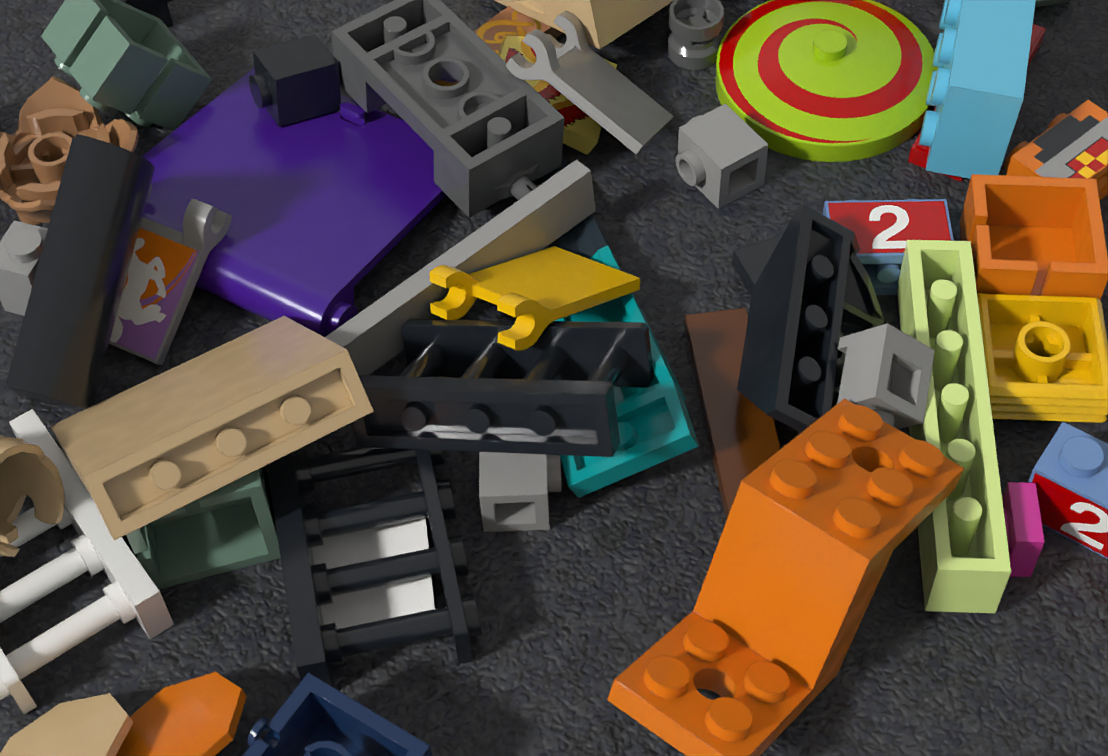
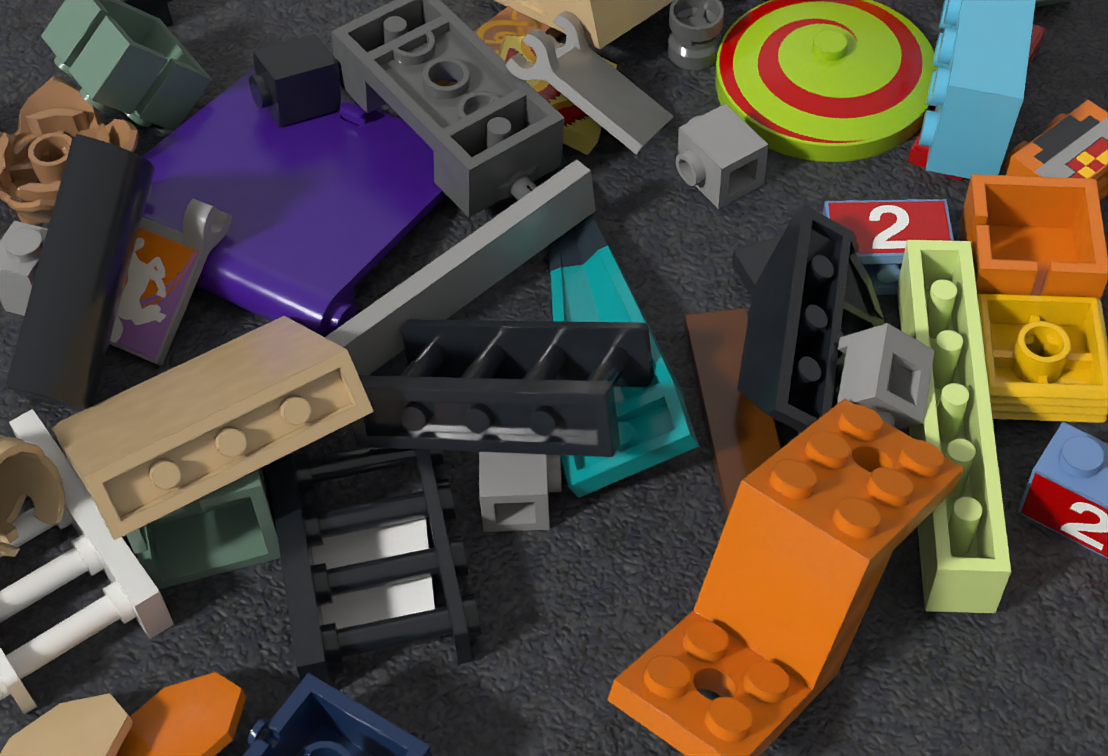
(533, 289): yellow flag -> none
(1023, 527): dark pink plate -> none

